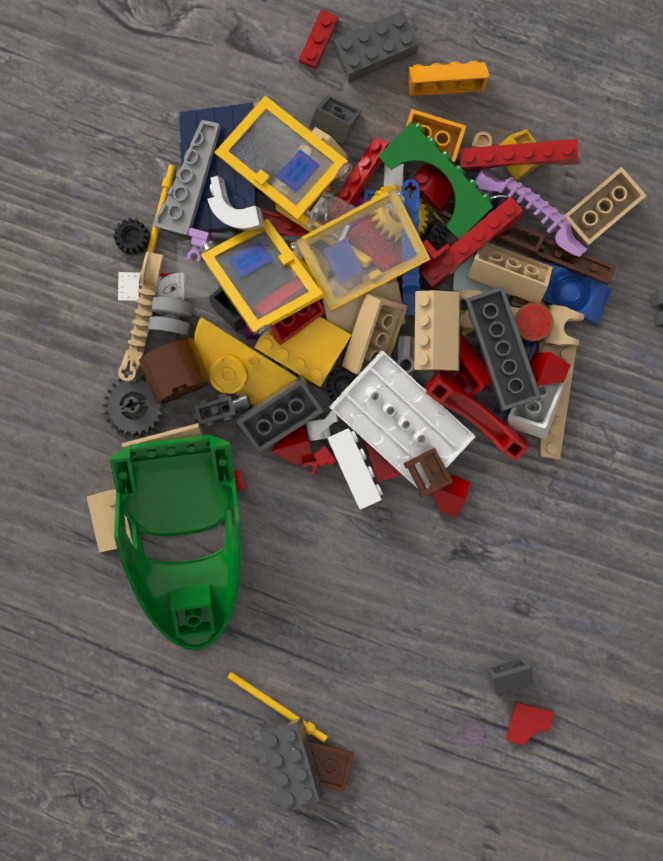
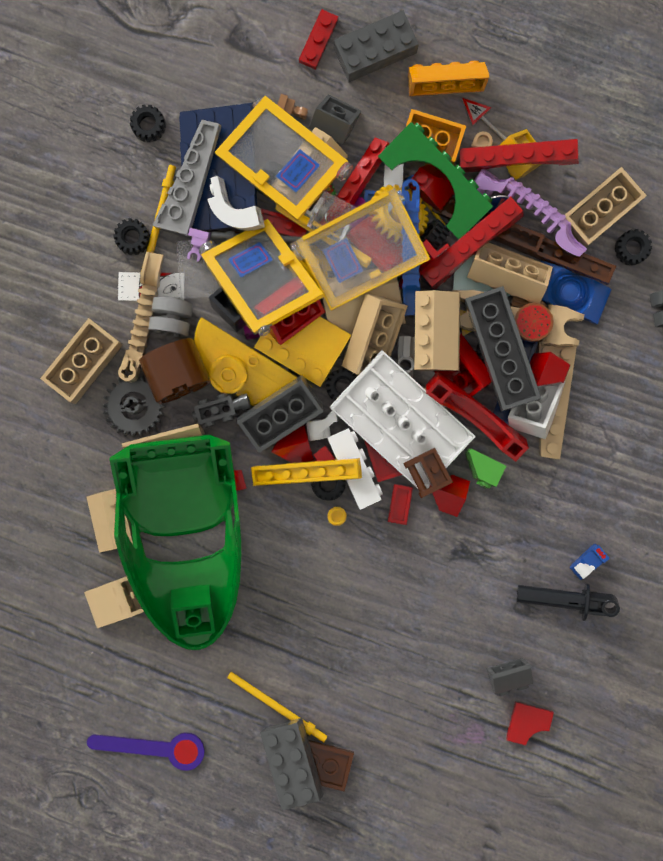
(81, 361): none -> tan brick
(112, 602): none -> tan slope
(142, 113): none -> black tyre
(184, 750): none -> dark purple piece
(289, 106): none -> medium nougat piece
(307, 472): none -> yellow tile
(328, 495): none -> black tyre
(336, 516): none -> yellow plate
(400, 504): none -> red tile
(477, 111): none -> piece
(484, 469): none -> bright green slope
(585, 602): none -> black piece
(589, 561): none -> blue leg
(642, 240): none -> black tyre

